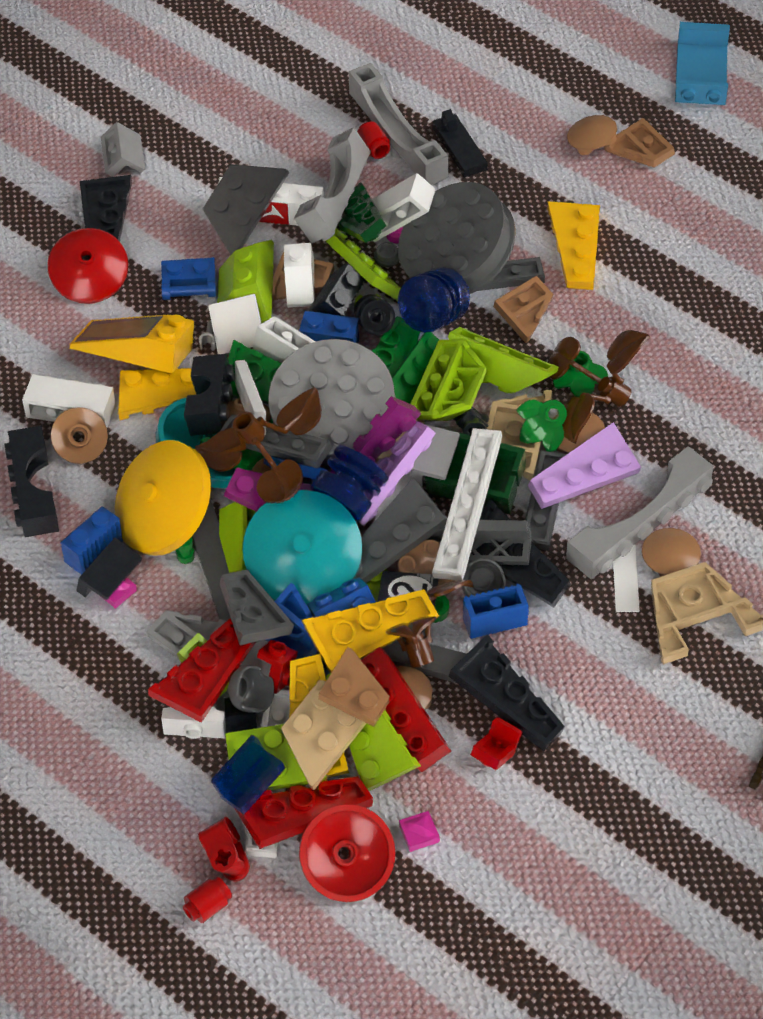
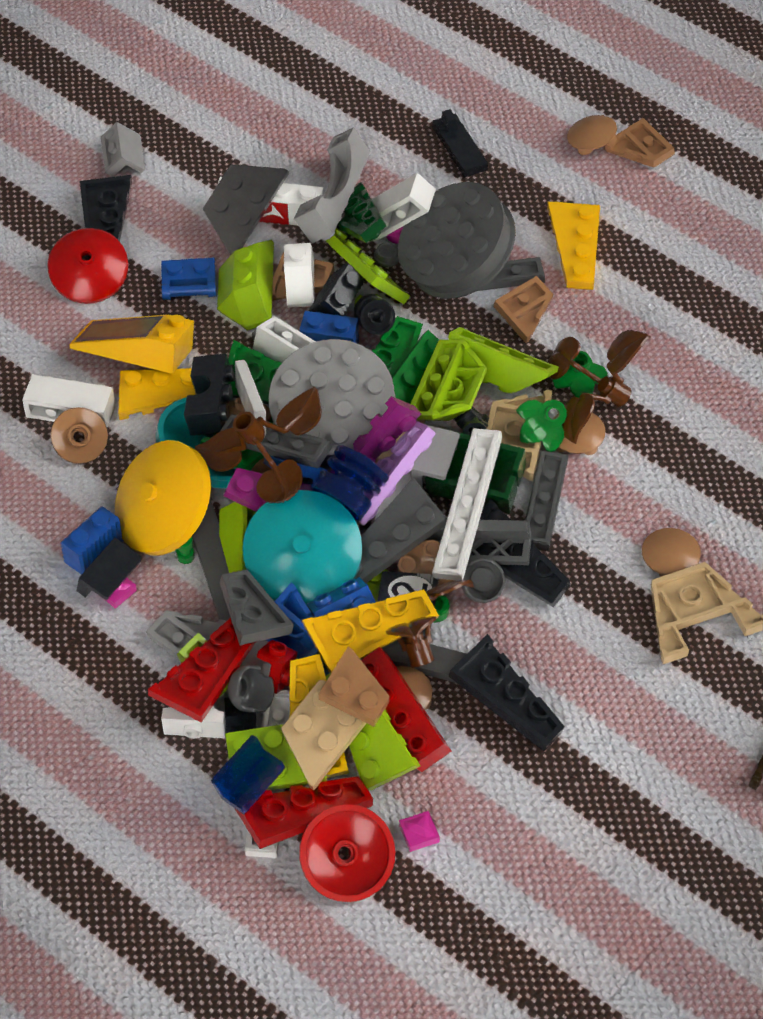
(36, 506): black arch -> none
(206, 900): red brick -> none
(207, 337): light grey hand -> none
(225, 849): red piece -> none
(235, 320): white sticker -> none
(374, 139): red brick -> none
(419, 154): light grey arch -> none
(433, 299): clear blue wheel -> none
(495, 611): blue brick -> none
(497, 745): red bracket -> none
(588, 467): lavender wing -> none
(597, 548): light grey arch -> none
(626, 583): white sticker -> none
(702, 63): dark azure panel -> none

